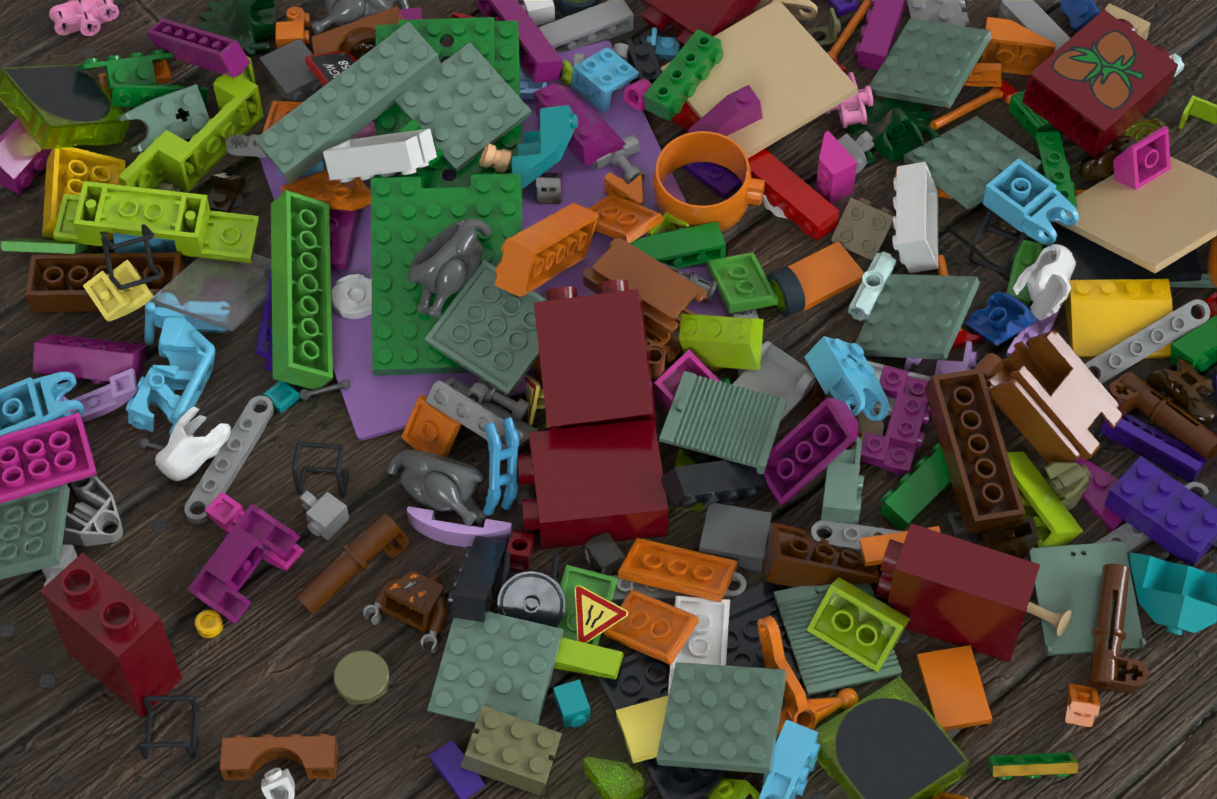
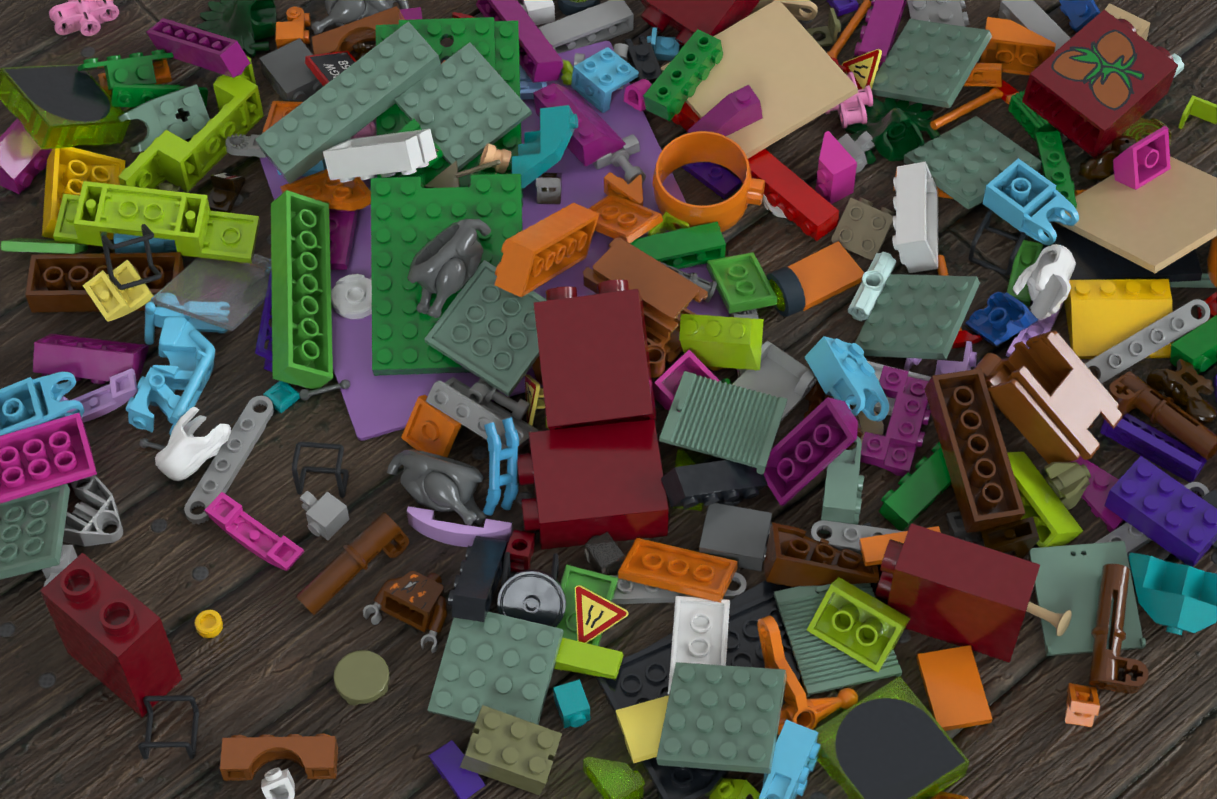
(236, 560): magenta bracket -> none
(450, 175): none -> dark tan piece
(653, 627): orange tile -> none
(864, 68): none -> piece
(1032, 765): plate -> none

